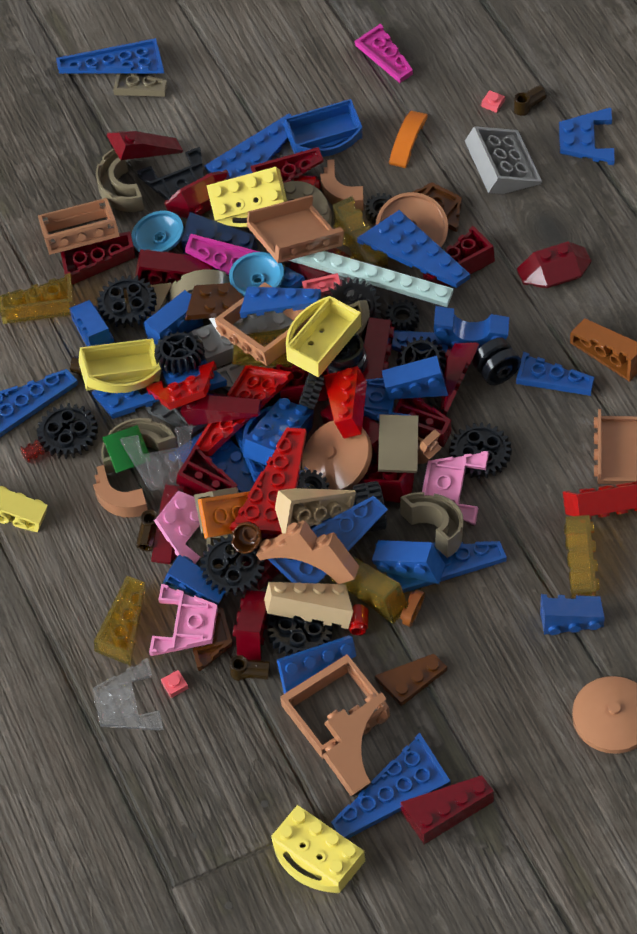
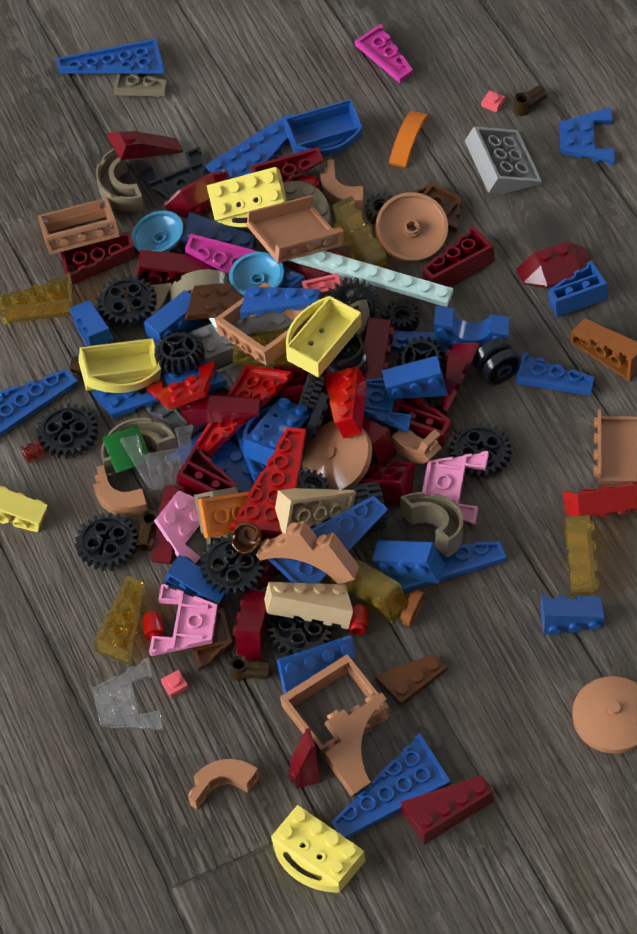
(92, 537): none -> black gear
(152, 625): none -> red brick
(220, 773): none -> nougat arch
(304, 762): none -> dark red wedge
(316, 418): none -> black wing
(398, 443): dark tan tile -> none
(411, 246): blue wing -> none
(578, 292): none -> blue wedge

